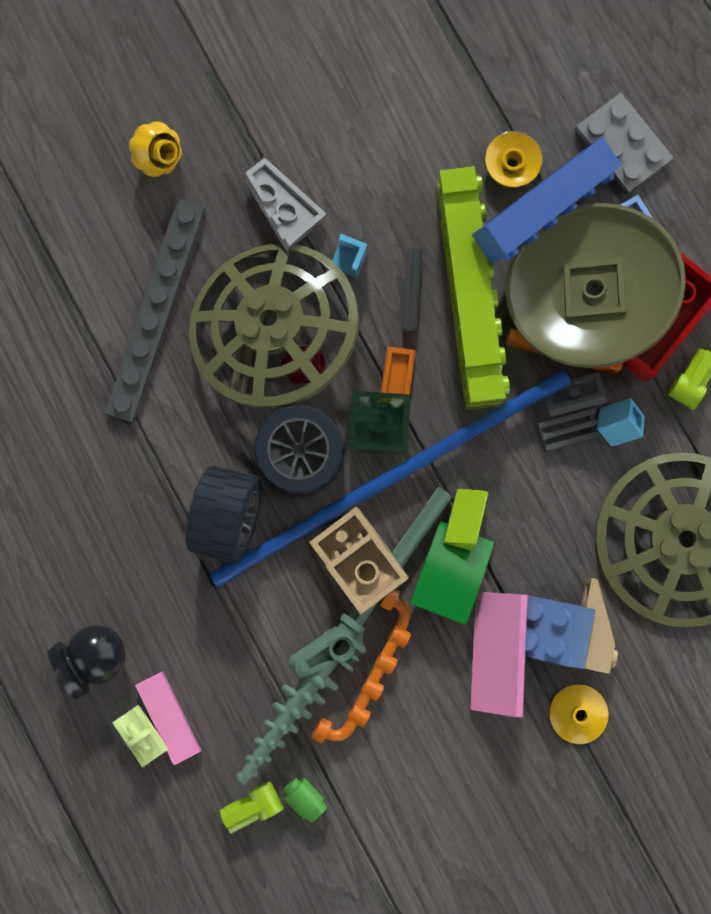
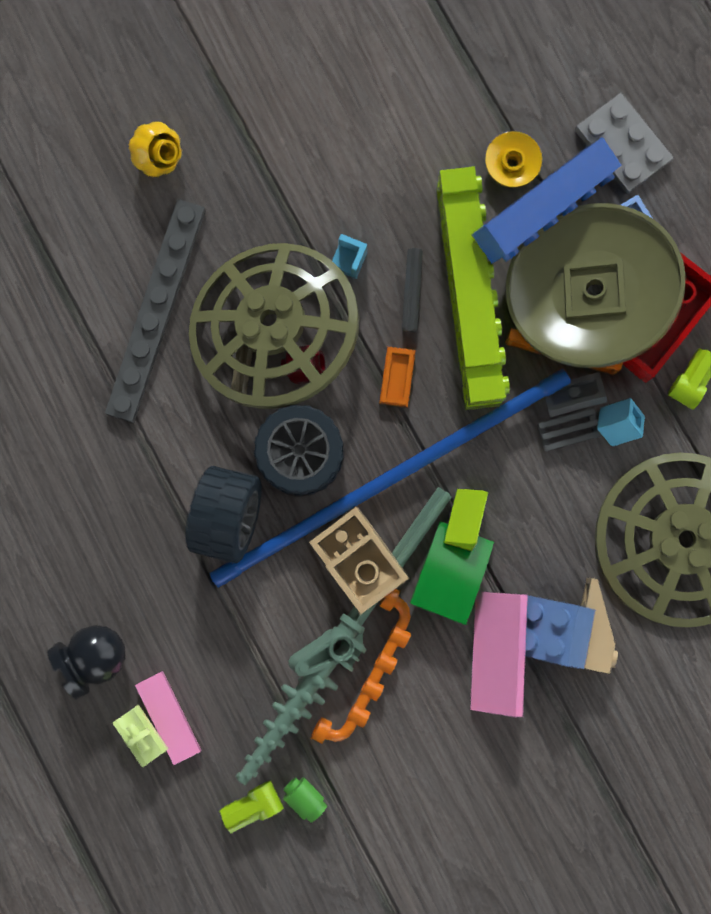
(283, 203): light grey wing -> none
(379, 422): clear green slope -> none
(568, 703): yellow dish -> none

